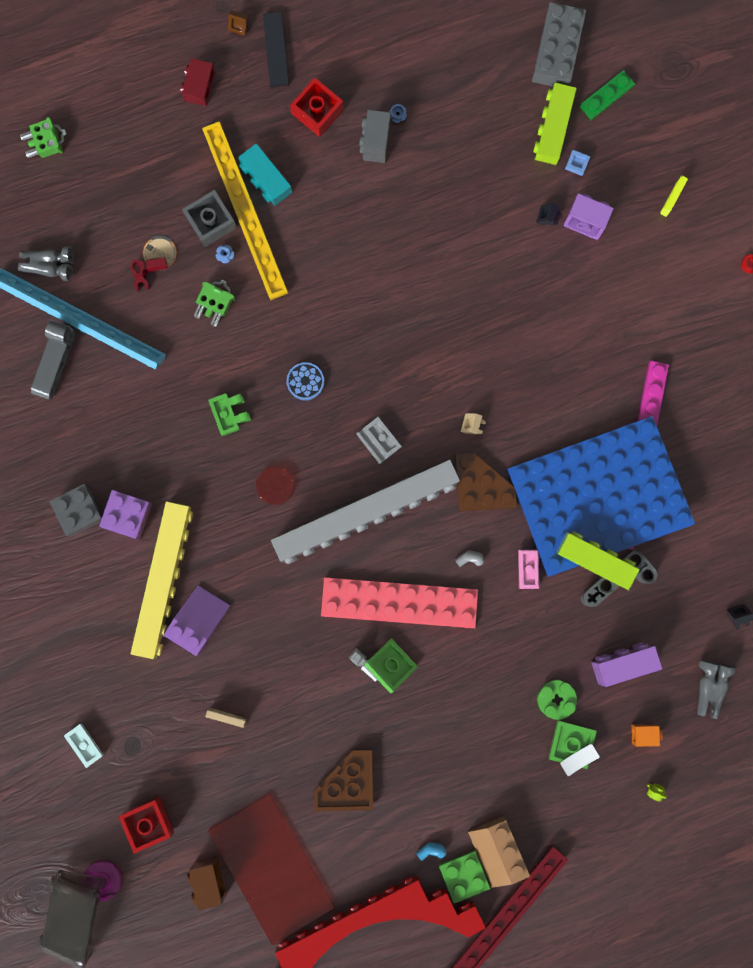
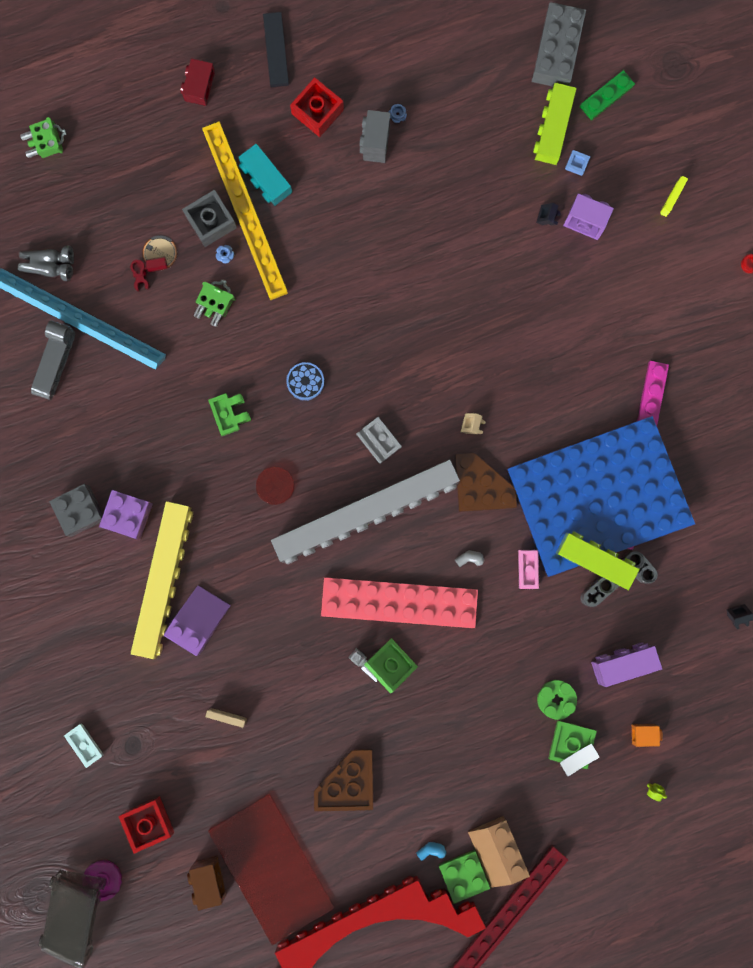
(238, 22): reddish brown tile -> none
(711, 689): dark grey piece -> none

